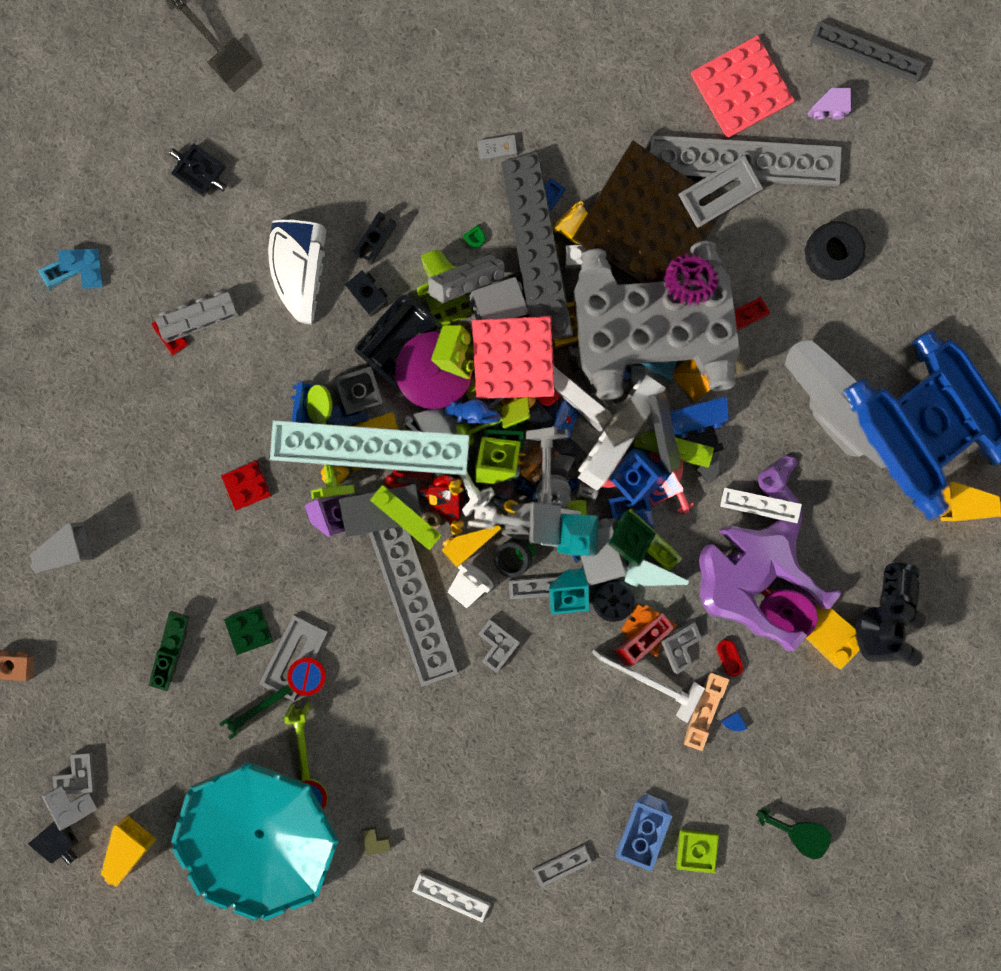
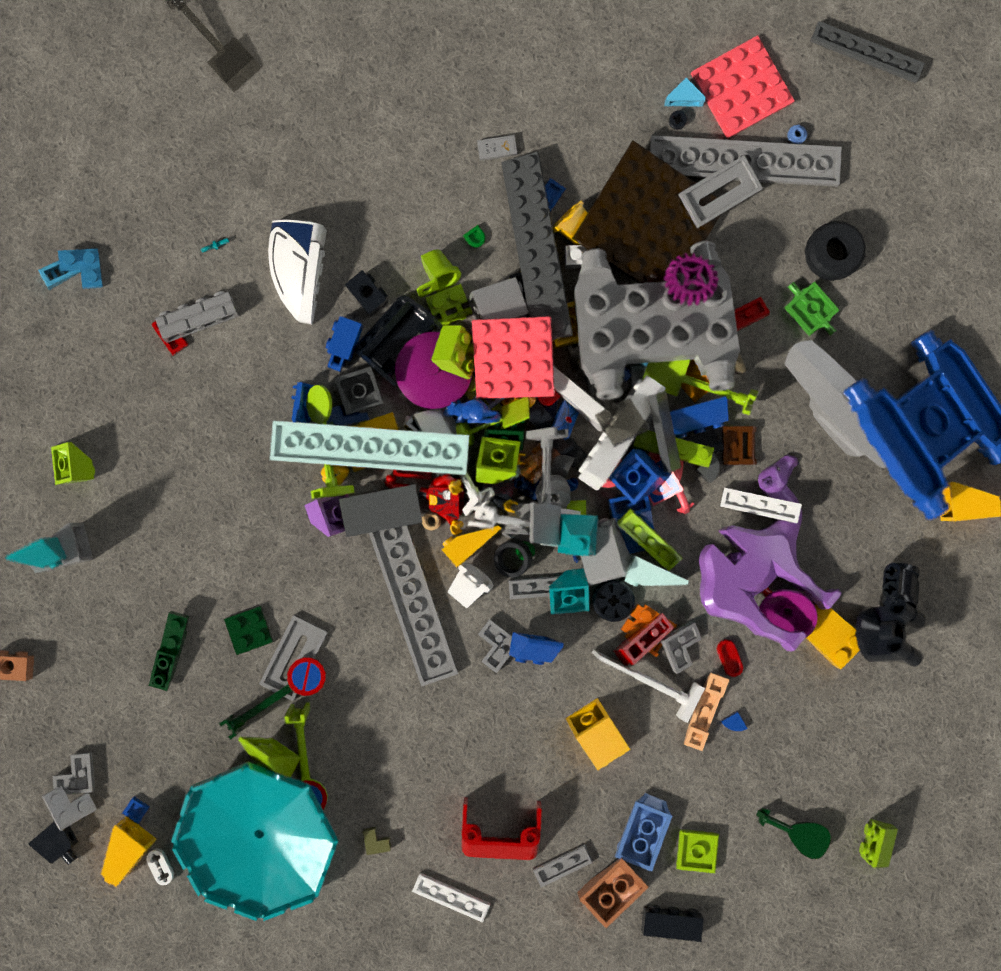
(41, 553): none -> teal slope
(71, 464): none -> lime slope
(136, 810): none -> blue tile
(156, 868): none -> white beam
(198, 170): black plate -> none
(215, 245): none -> teal hand
(246, 485): red plate -> none
(271, 754): none -> lime slope
(343, 342): none -> blue brick
(373, 230): black piece -> none
(406, 517): lime plate -> none
(466, 278): light grey brick -> none
(500, 848): none -> red windscreen
(534, 648): none -> blue slope
(586, 491): light grey bush -> none
(597, 734): none -> yellow slope
(612, 892): none -> nougat slope
(631, 538): dark green plate -> none
(672, 122): none -> black bush
(672, 923): none -> black brick
(673, 373): none -> lime piece
(685, 95): none -> medium azure slope
(733, 445): none -> reddish brown plate
(793, 138): none -> medium blue plate
(811, 308): none -> bright green plate
(834, 104): lavender slope -> none
(878, 843): none -> lime slope

